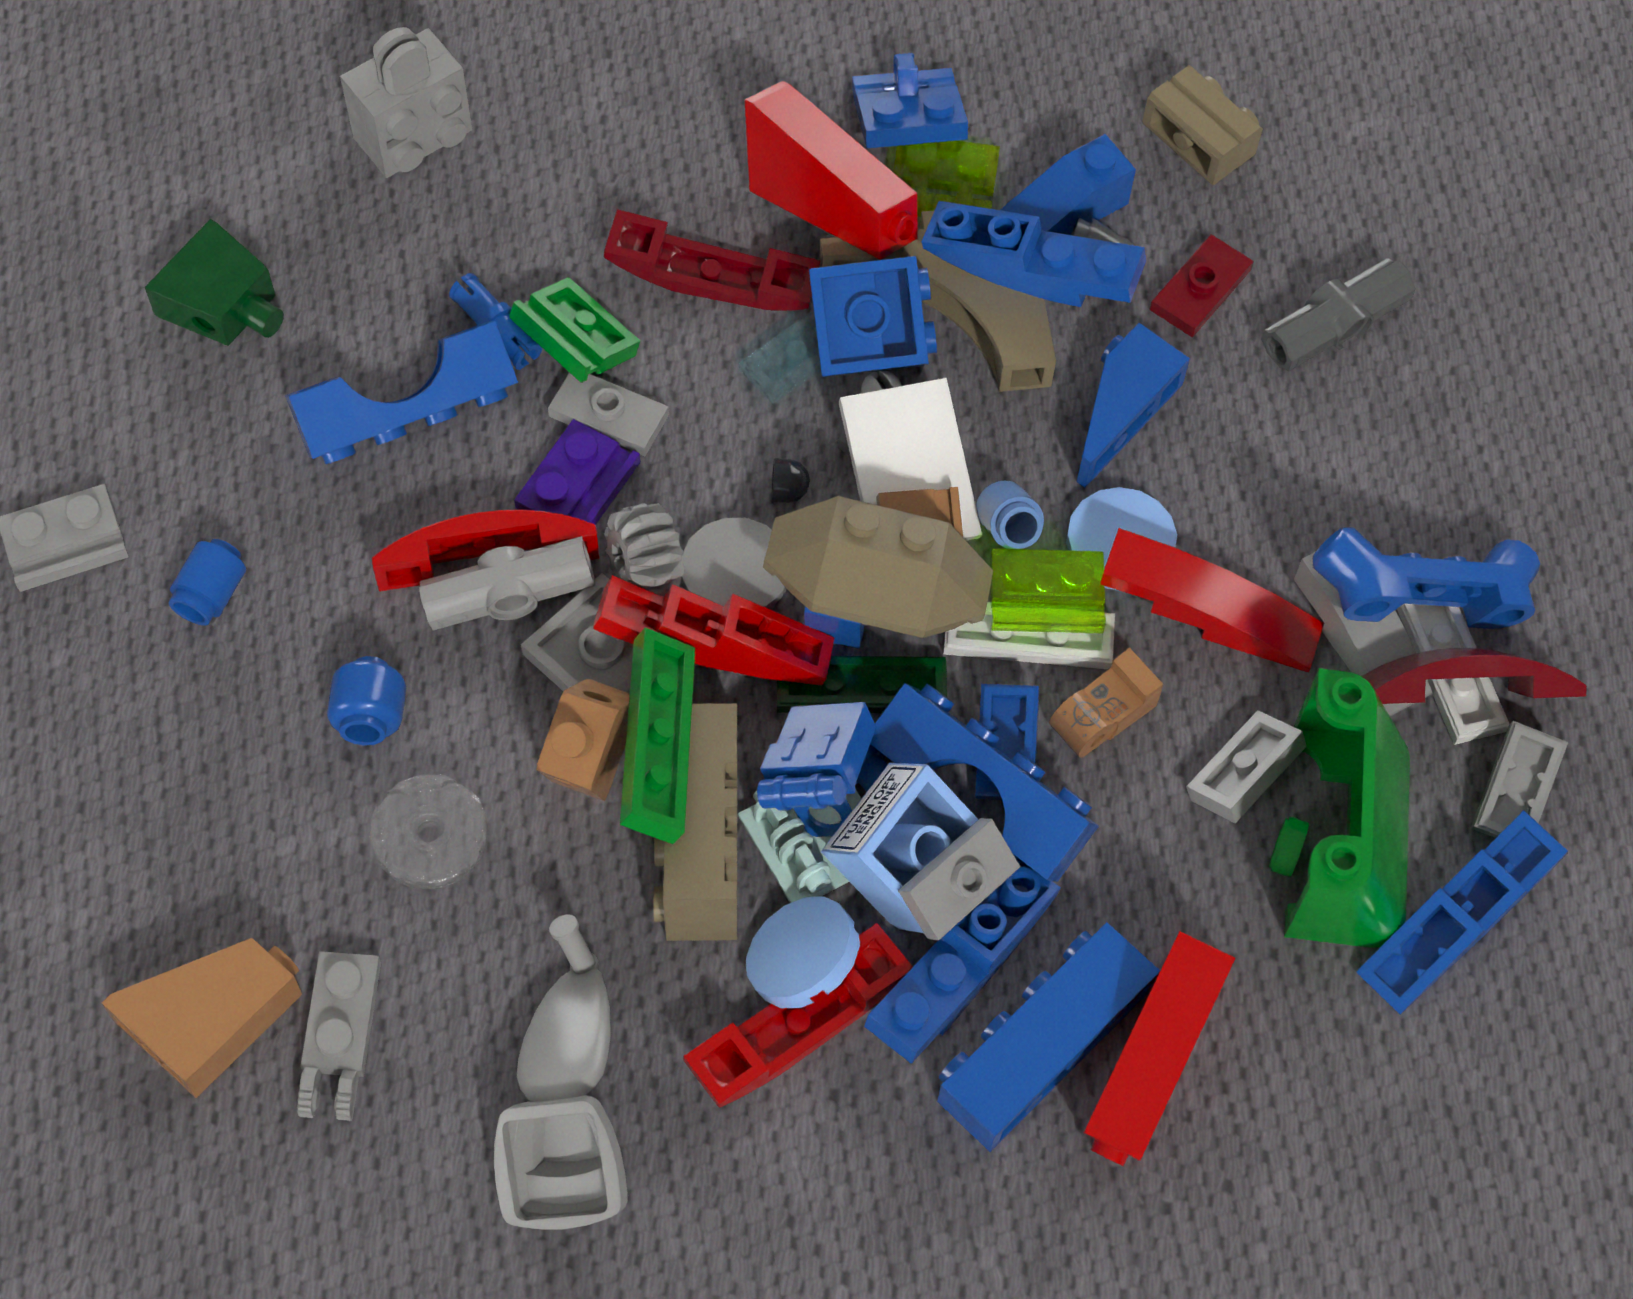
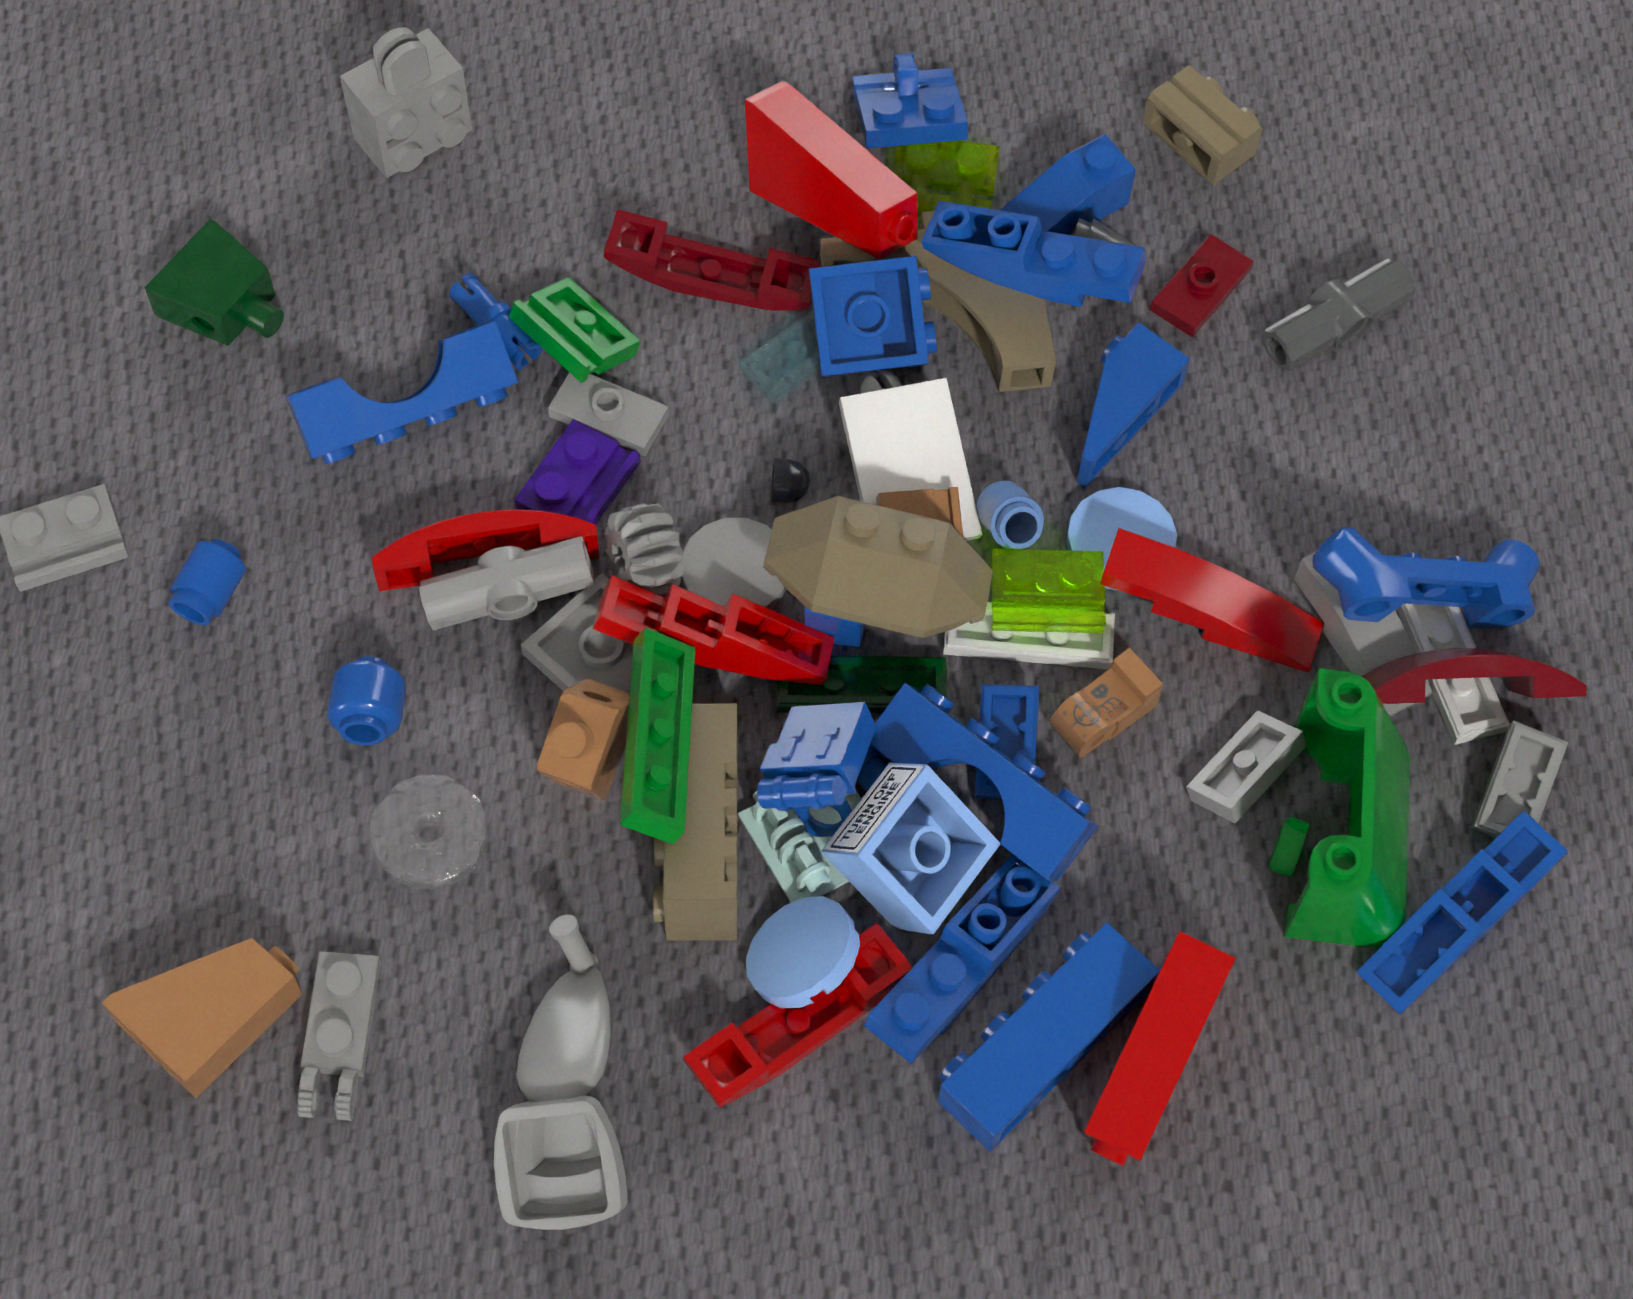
(959, 879): light grey plate -> none

